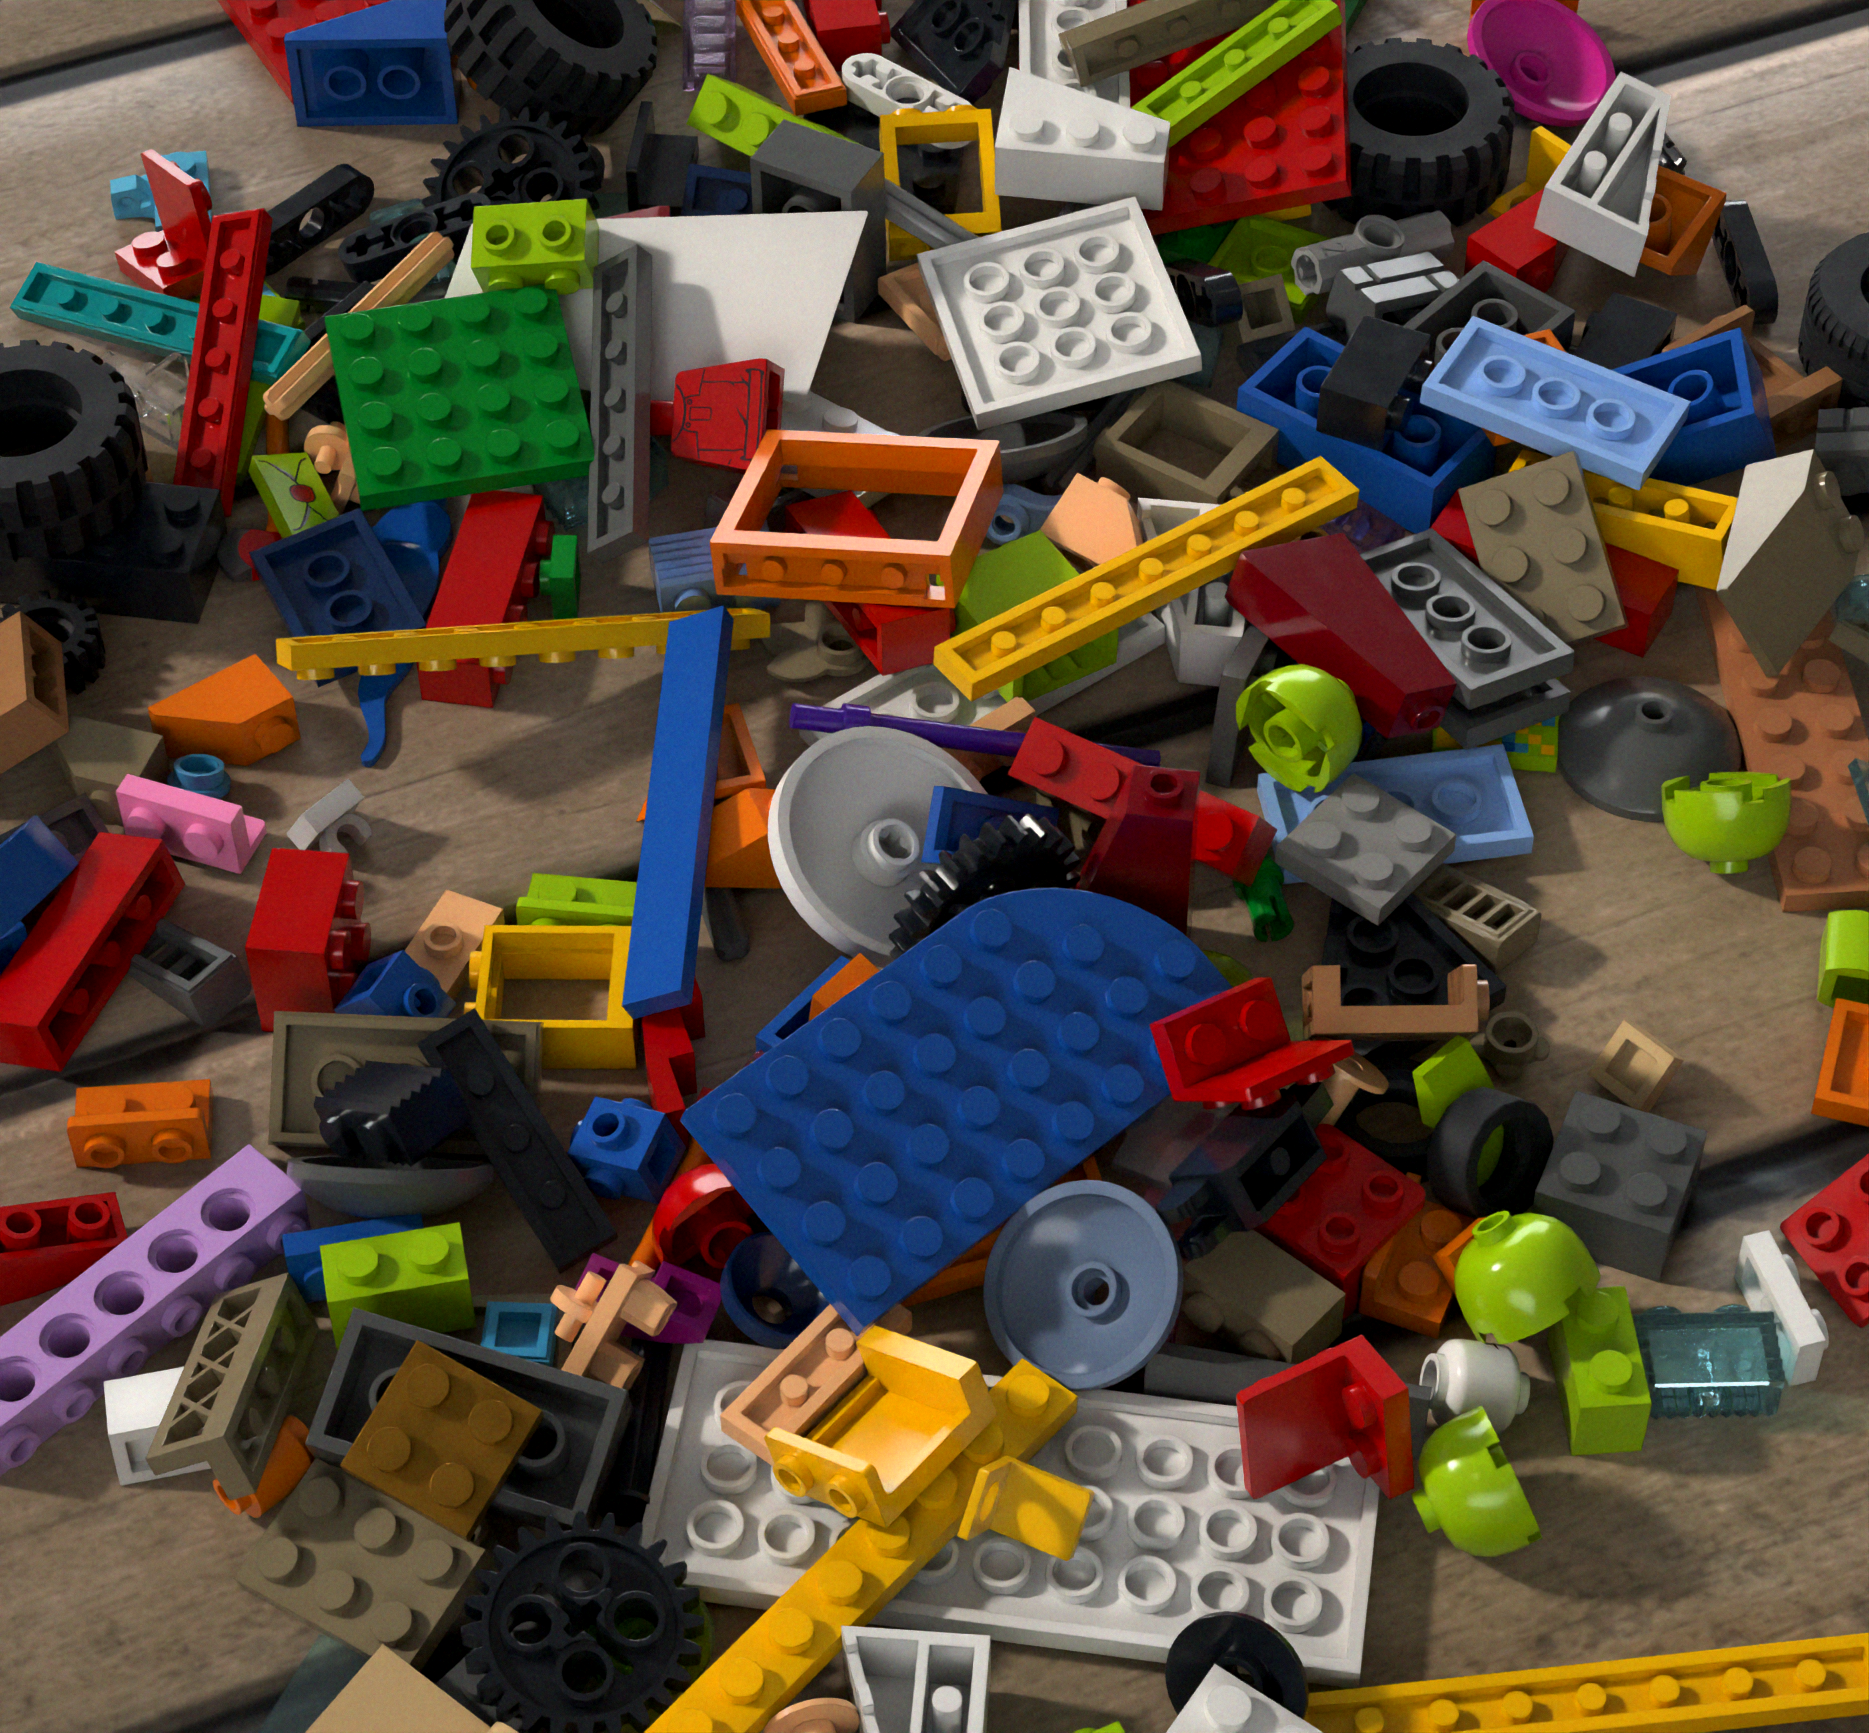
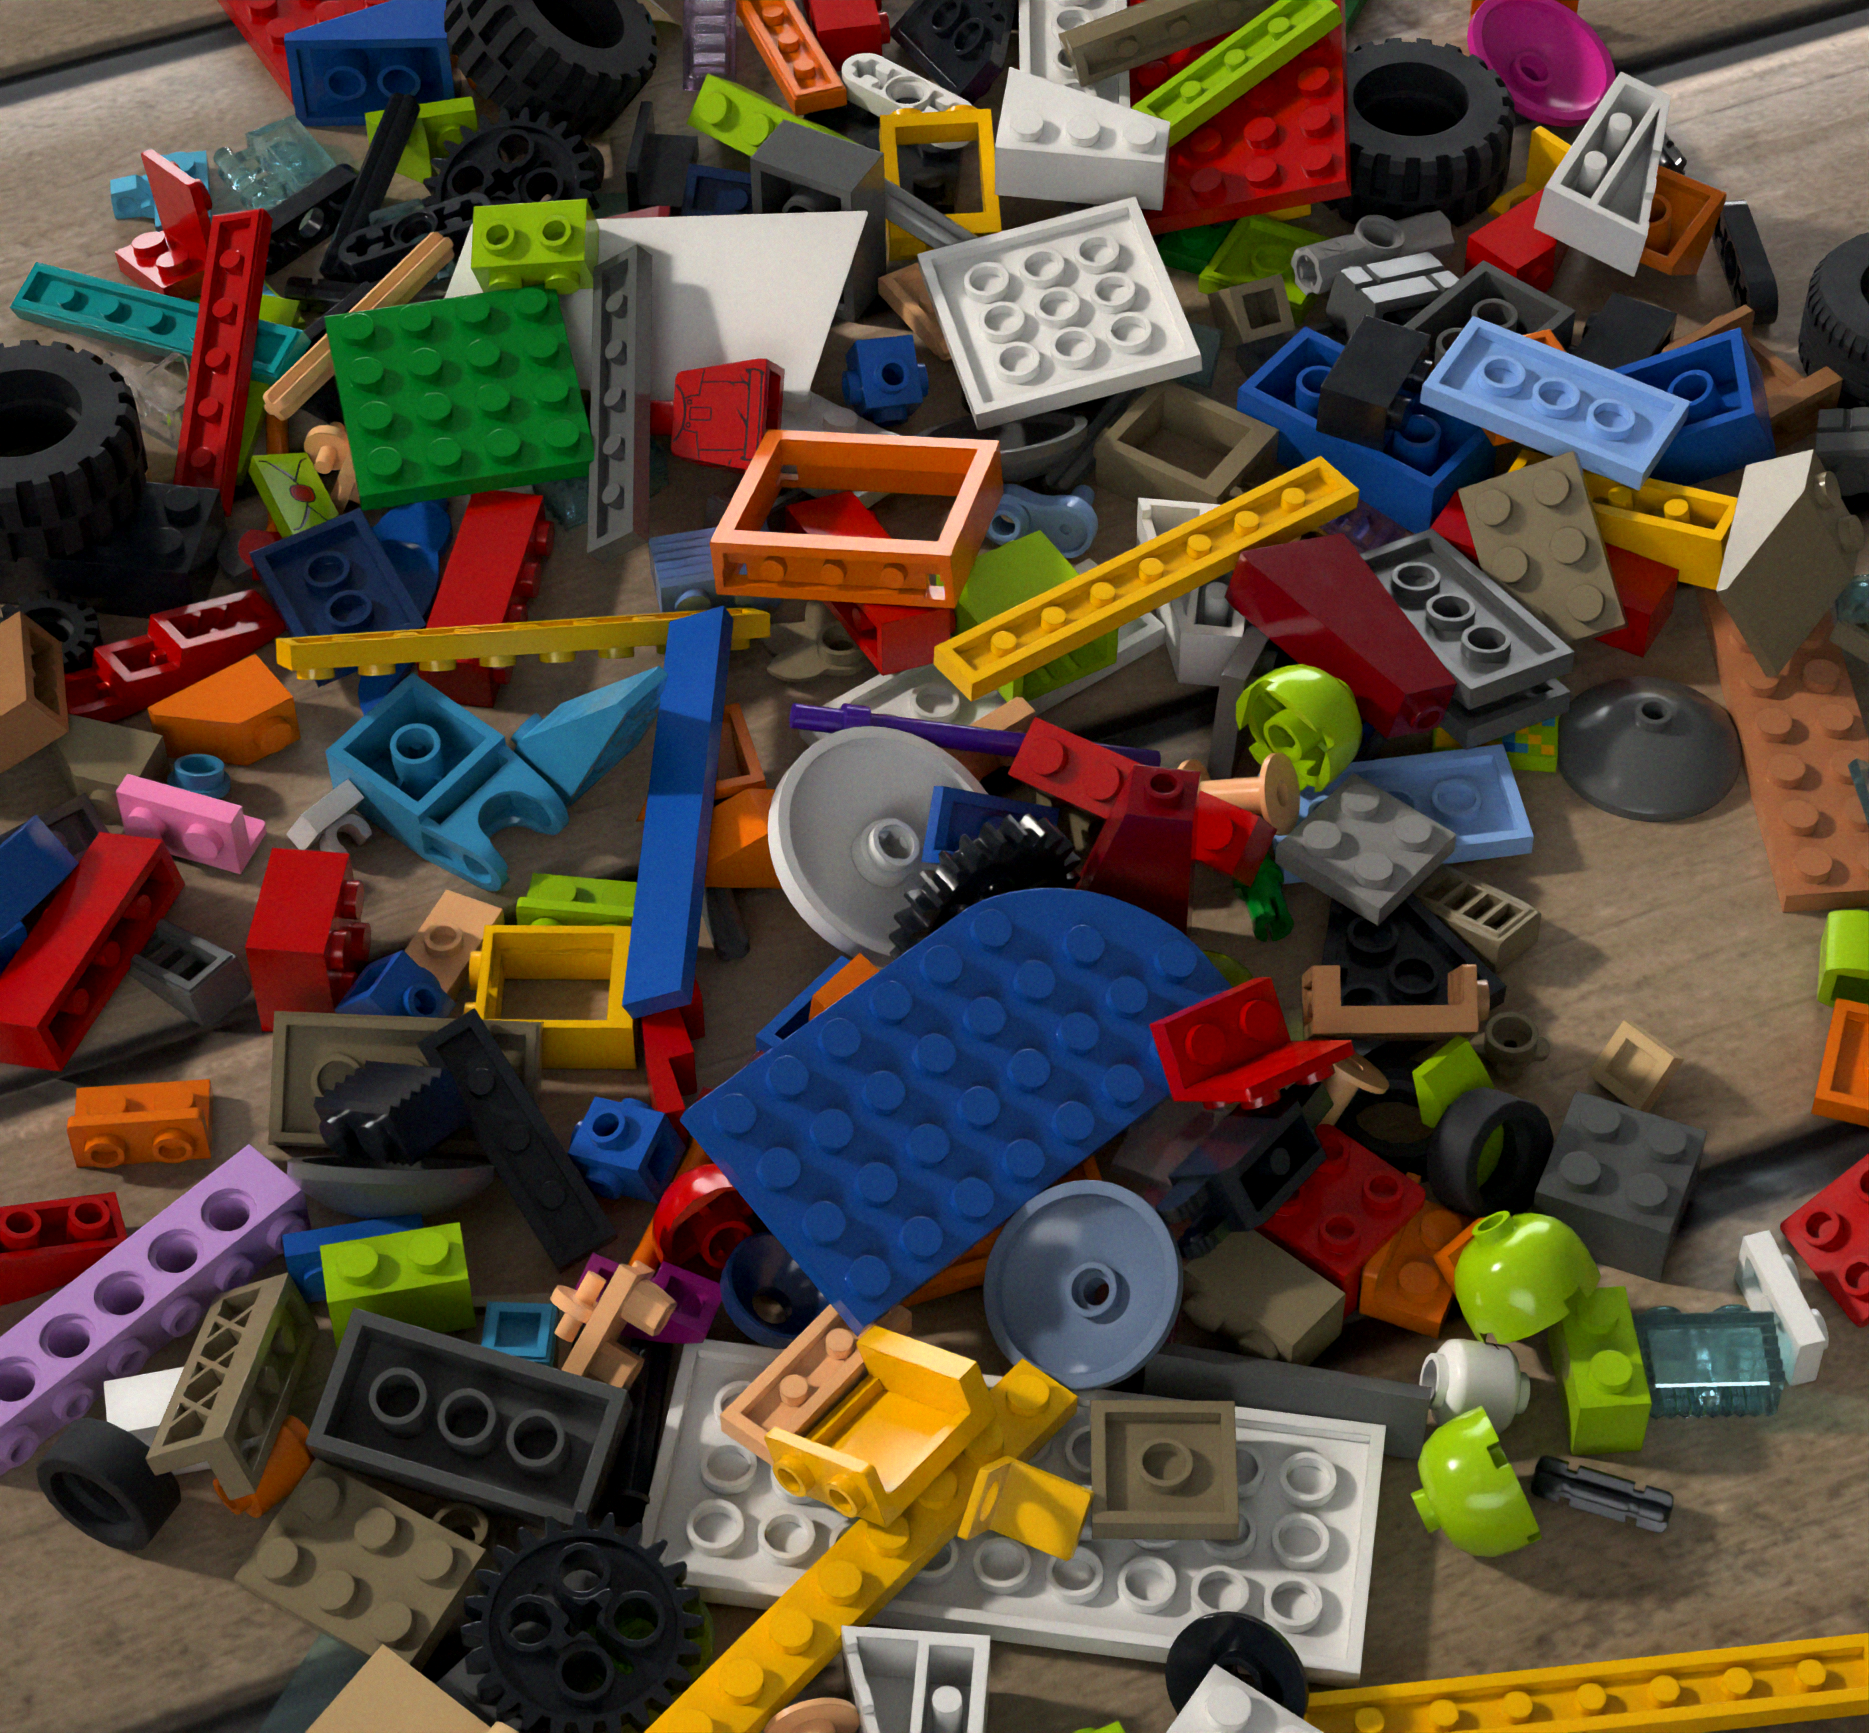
(106, 1486): none -> black tyre
(174, 654): none -> red slope
(284, 152): none -> clear light blue plate
(372, 178): none -> black axle
(433, 126): none -> lime slope
(442, 781): none -> dark azure brick
(442, 1440): pearl gold plate -> none
(562, 577): green plate -> none
(590, 733): none -> dark azure wedge
(884, 380): none -> blue brick
(1093, 523): light nougat slope -> none
(1164, 1470): none -> dark tan plate
(1205, 292): black beam -> none
(1271, 794): none -> light nougat piece
(1322, 1412): red bracket -> none
(1602, 1493): none -> black axle
(1727, 817): lime cylinder -> none

